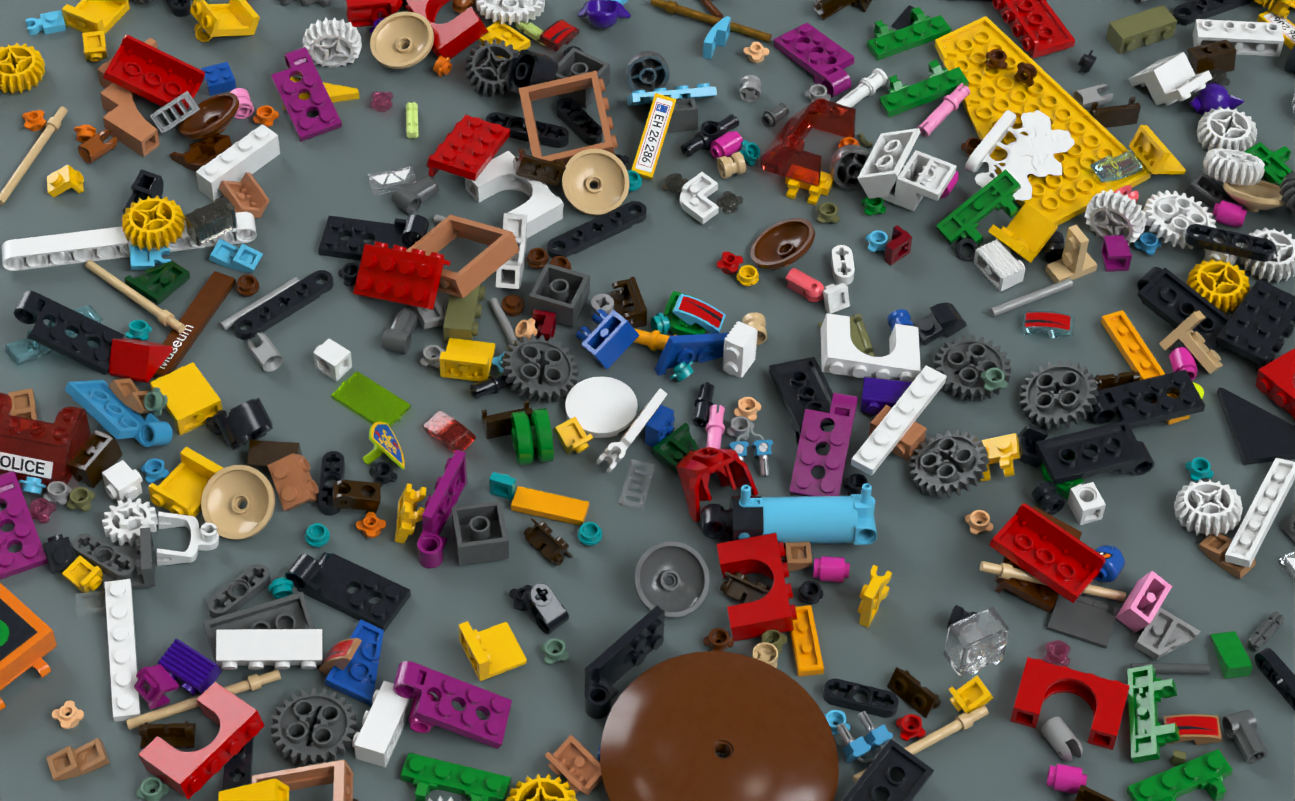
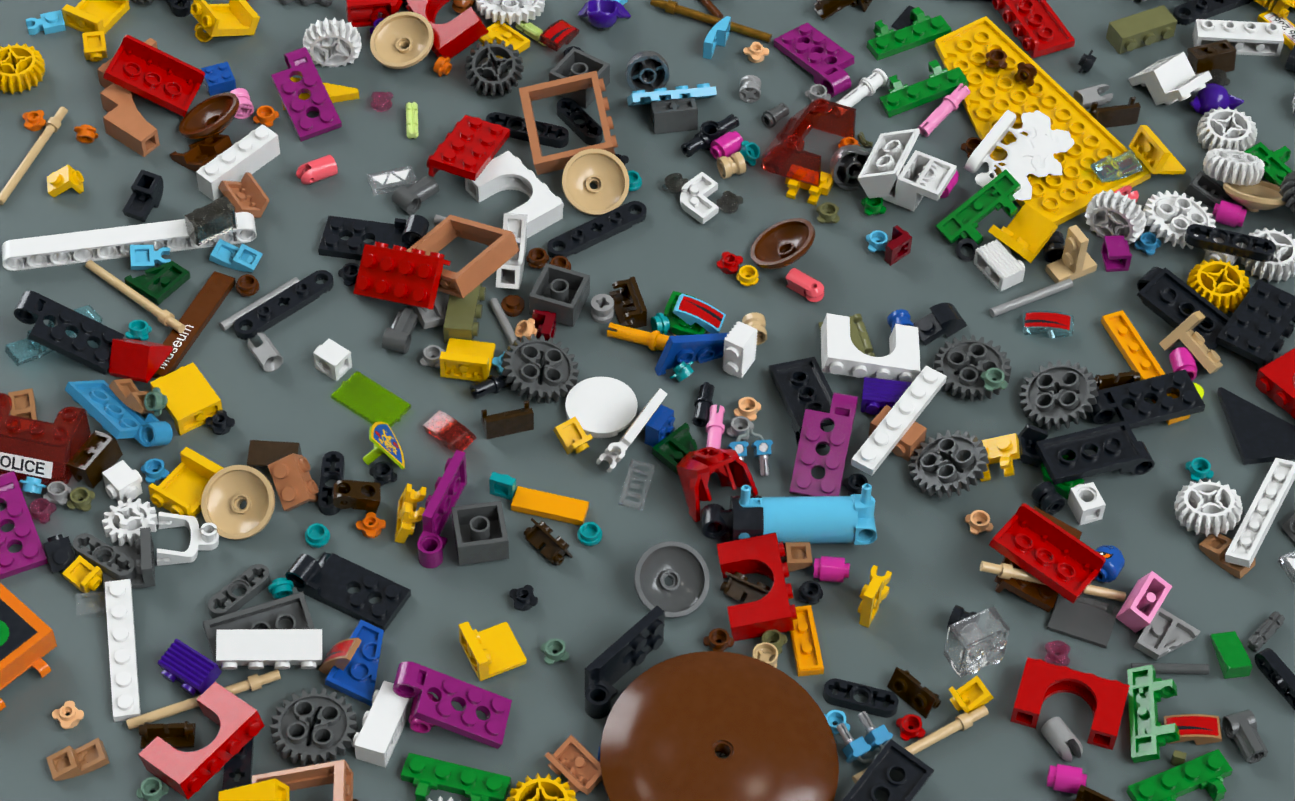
(95, 147): dark orange piece -> none
(152, 684): magenta window -> none
(155, 228): yellow gear -> none
(156, 119): slope -> none
(244, 423): black brick -> none
(317, 170): none -> coral piece
(528, 437): green wheel -> none
(530, 69): black brick -> none
(538, 169): dark brown hinge -> none
(546, 609): black piece -> none
(609, 338): blue brick -> none
(653, 135): tile -> none
(836, 297): white tile -> none
(846, 264): white beam -> none

